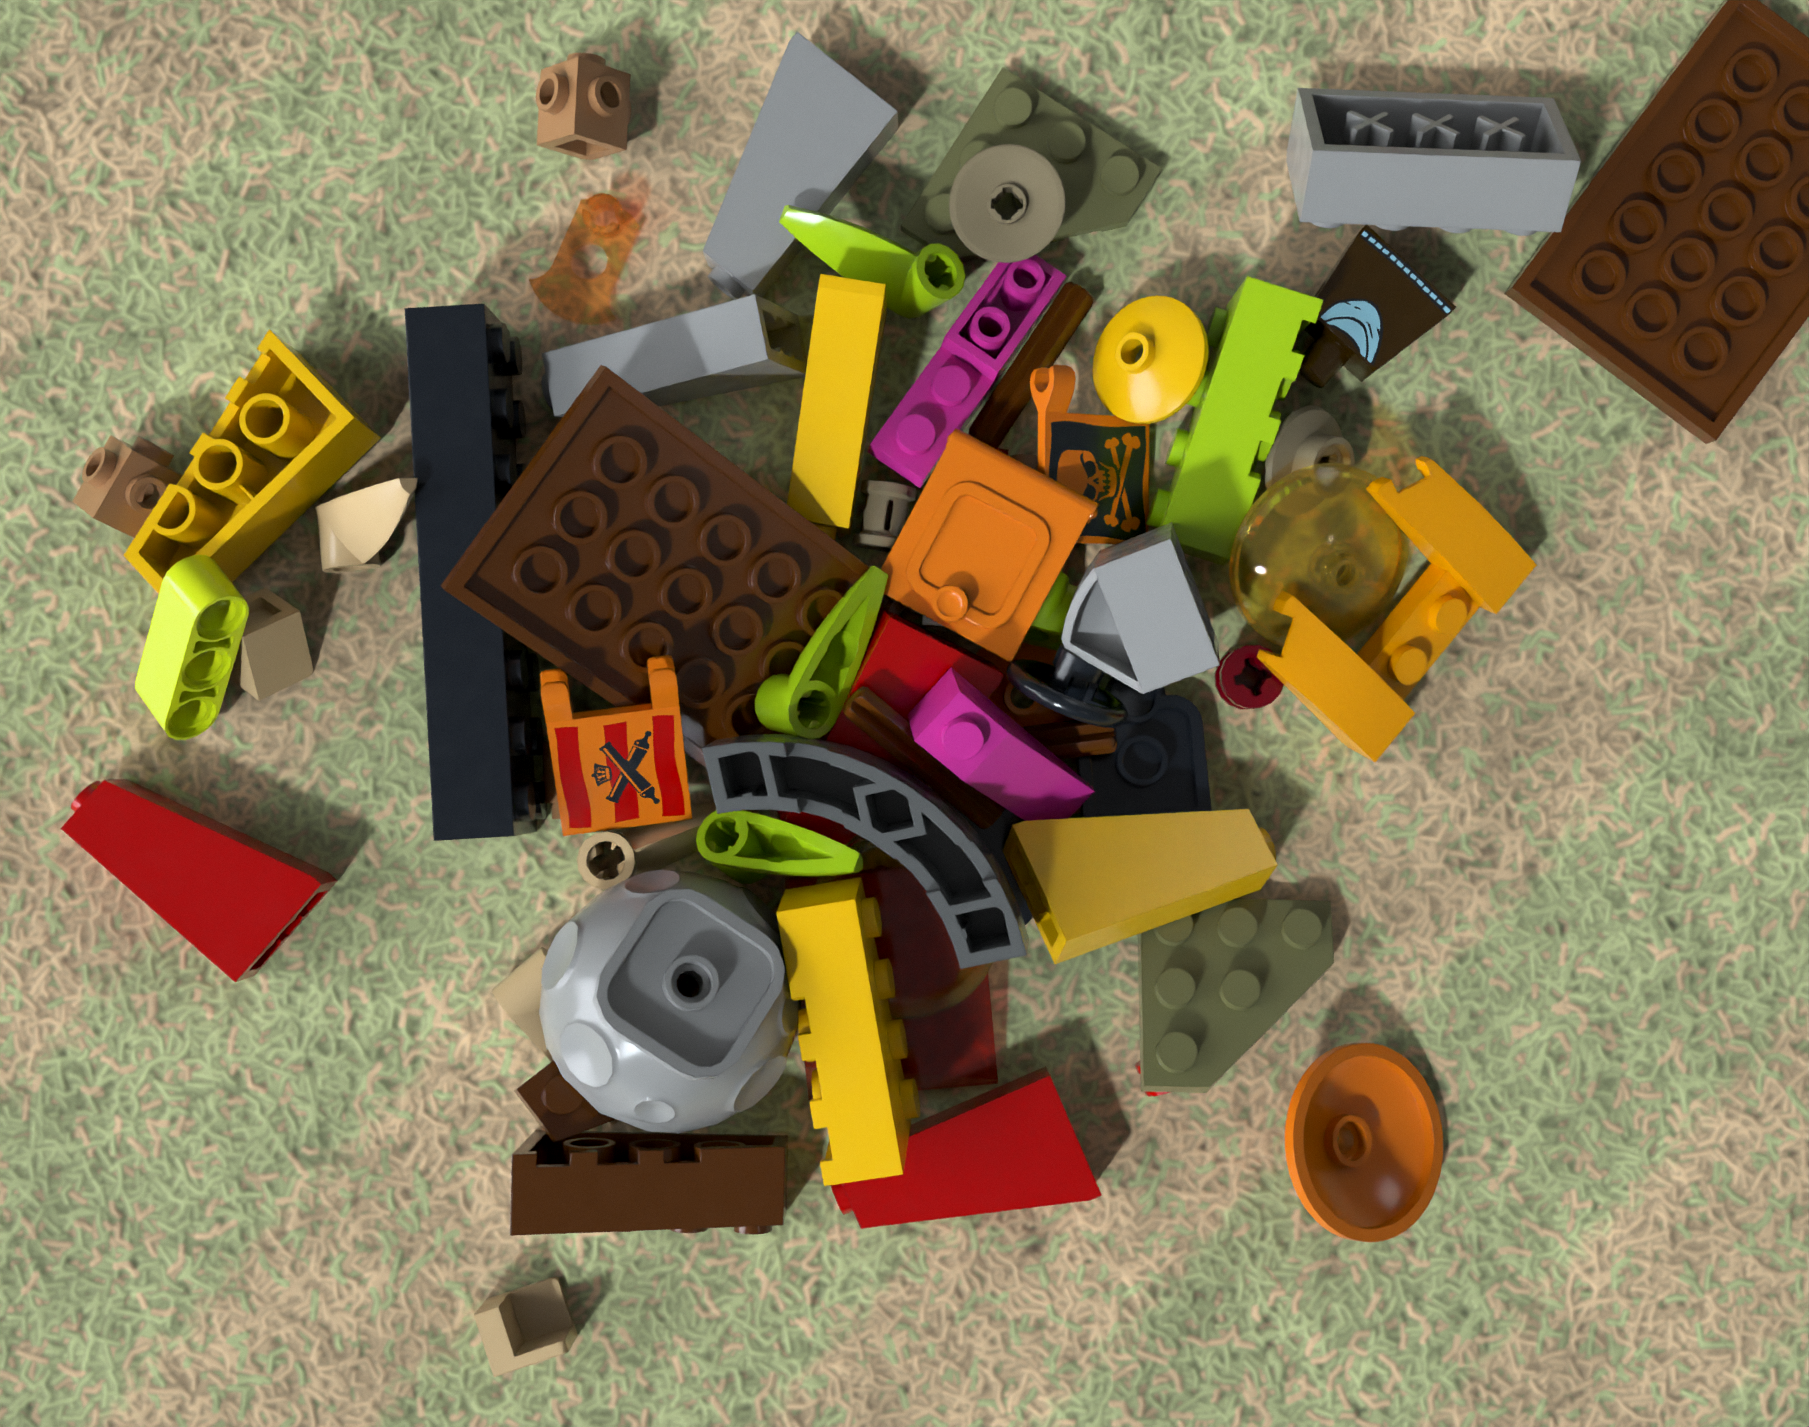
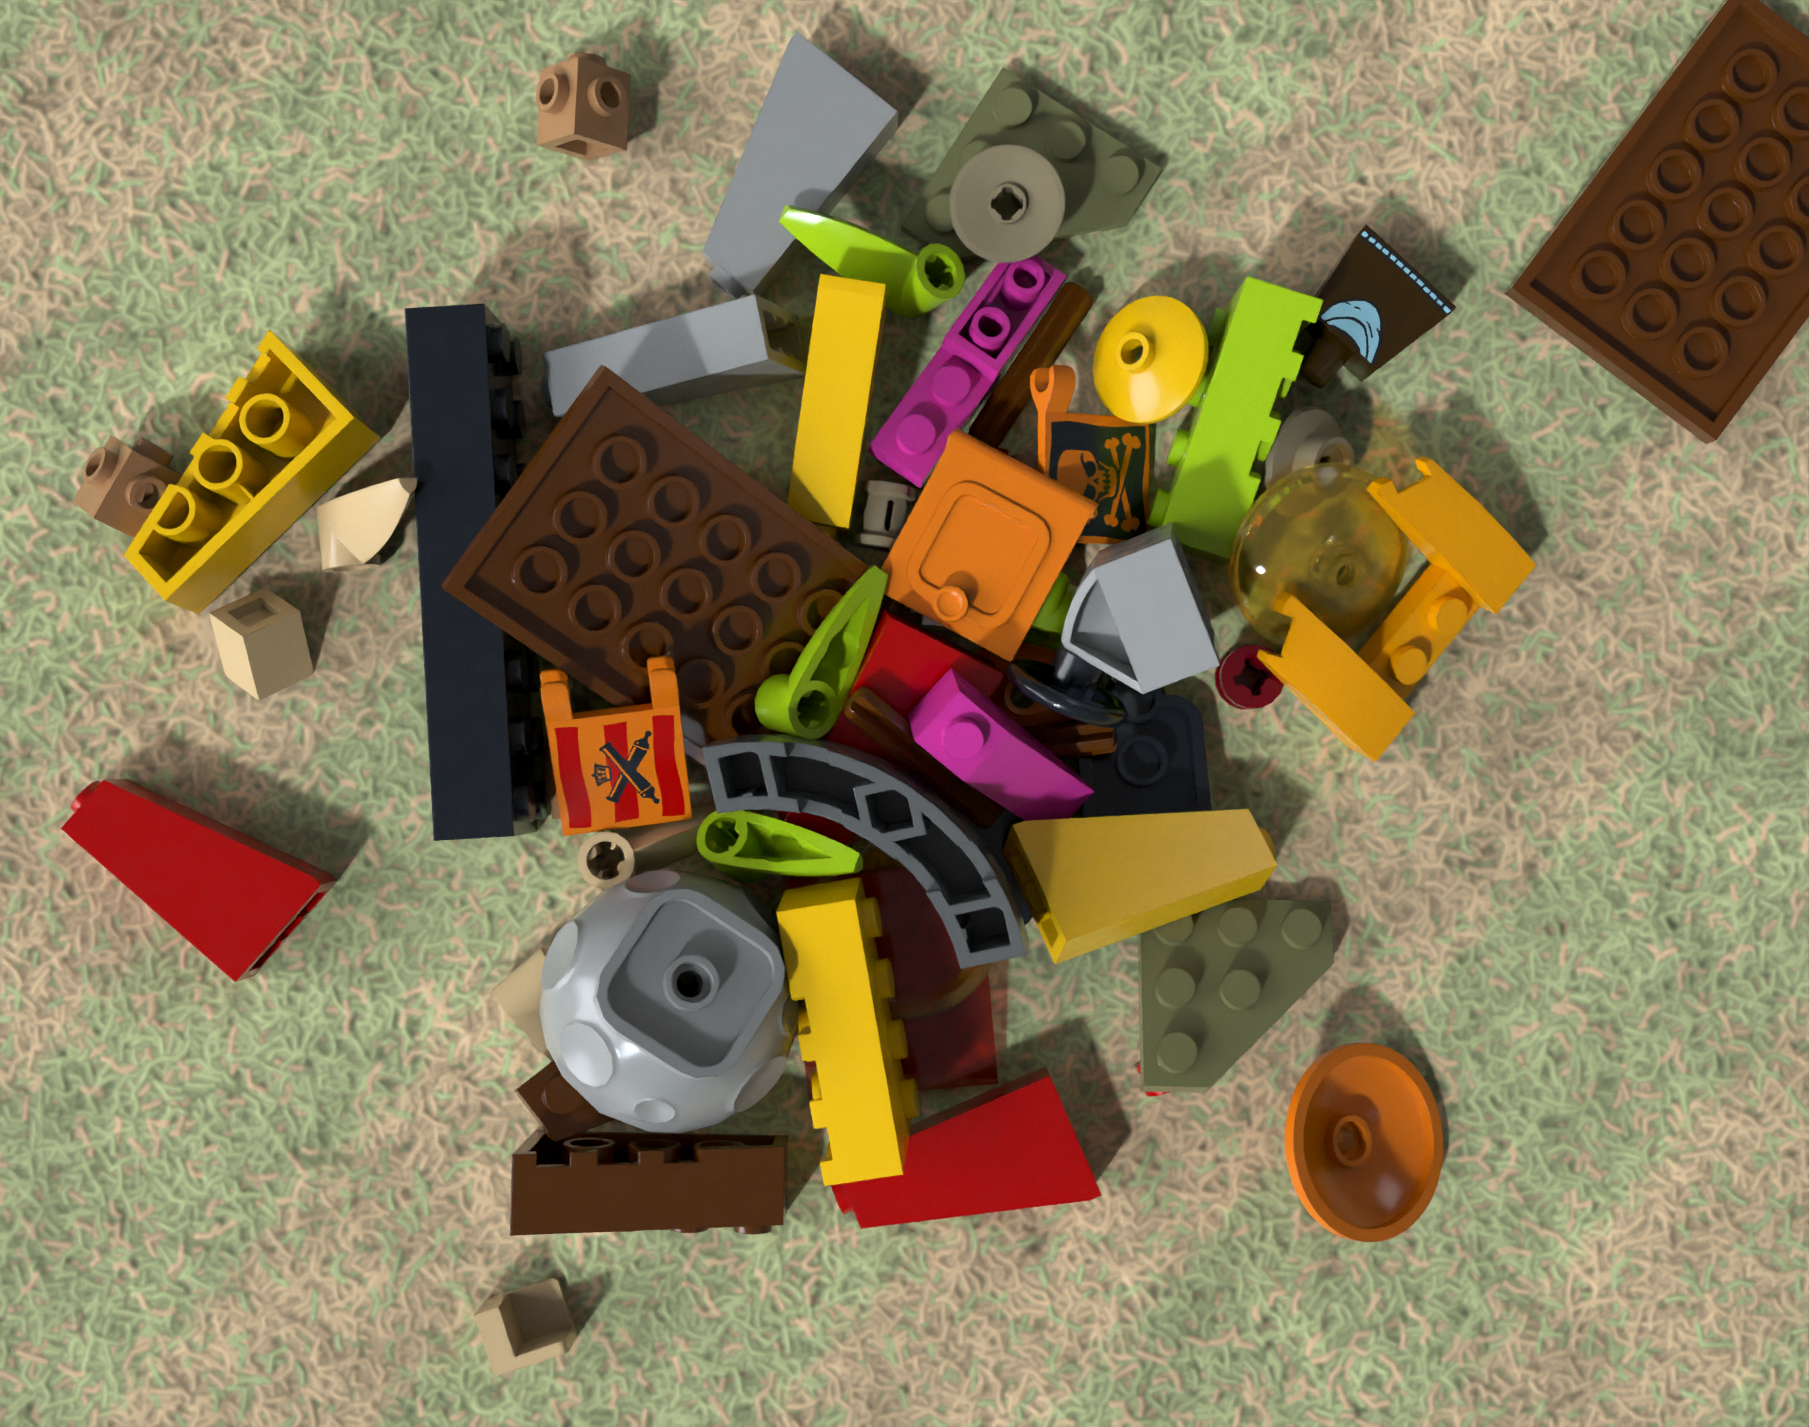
(191, 646): neon yellow beam -> none
(578, 298): clear orange piece -> none
(1430, 161): light grey brick -> none

